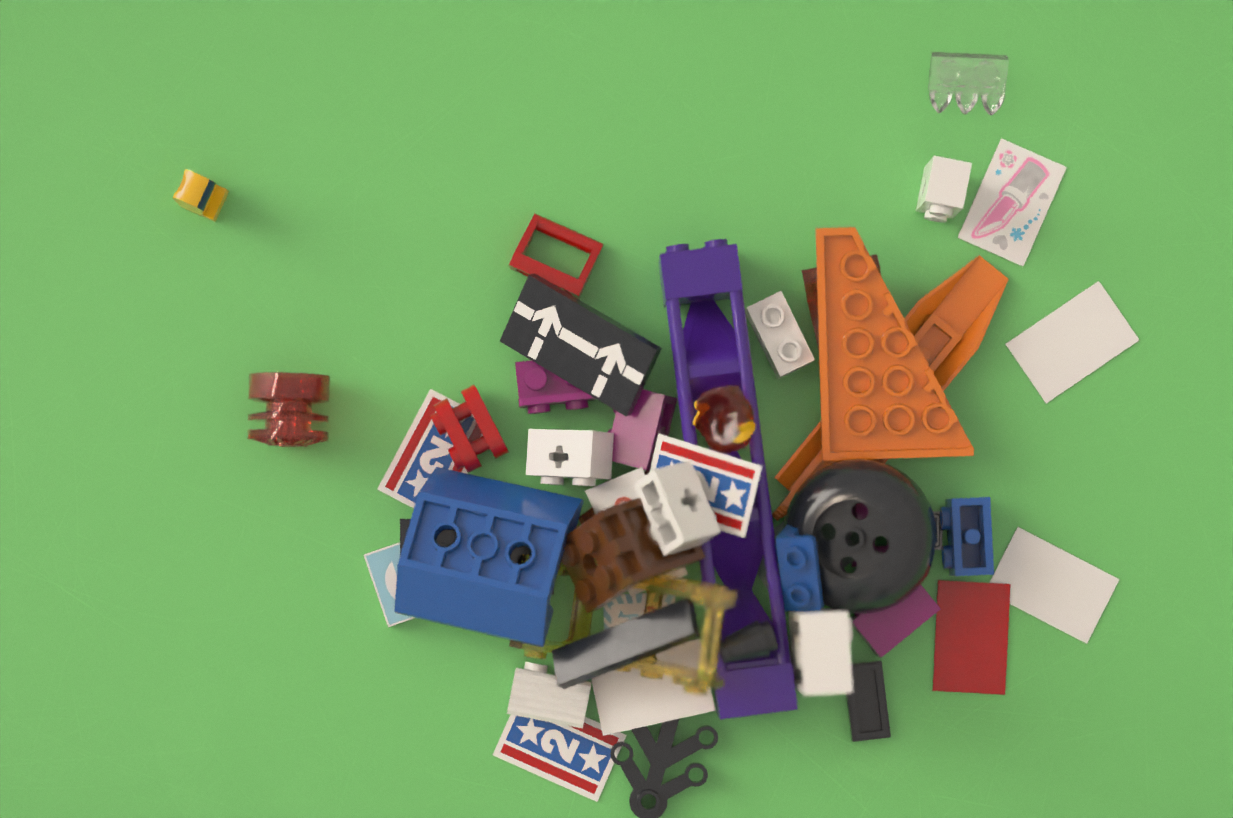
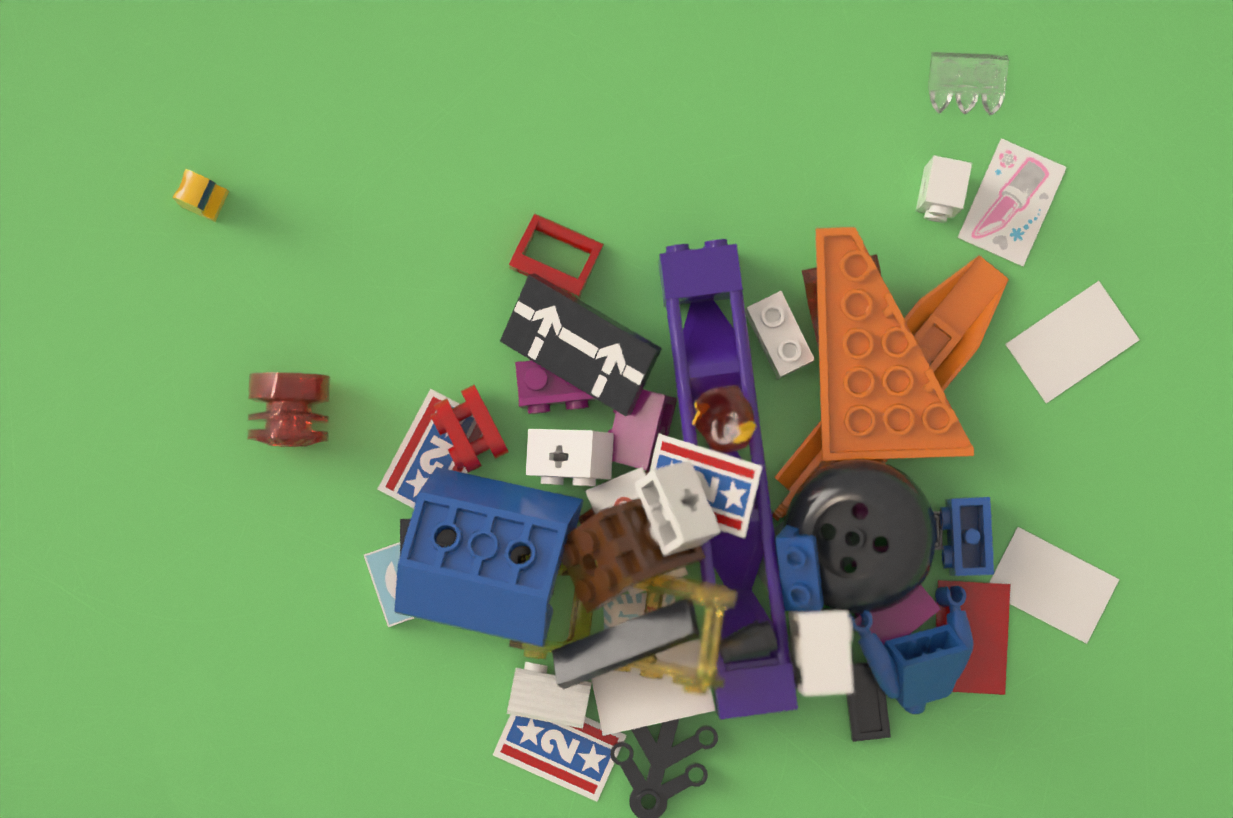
(924, 663): none -> blue torso

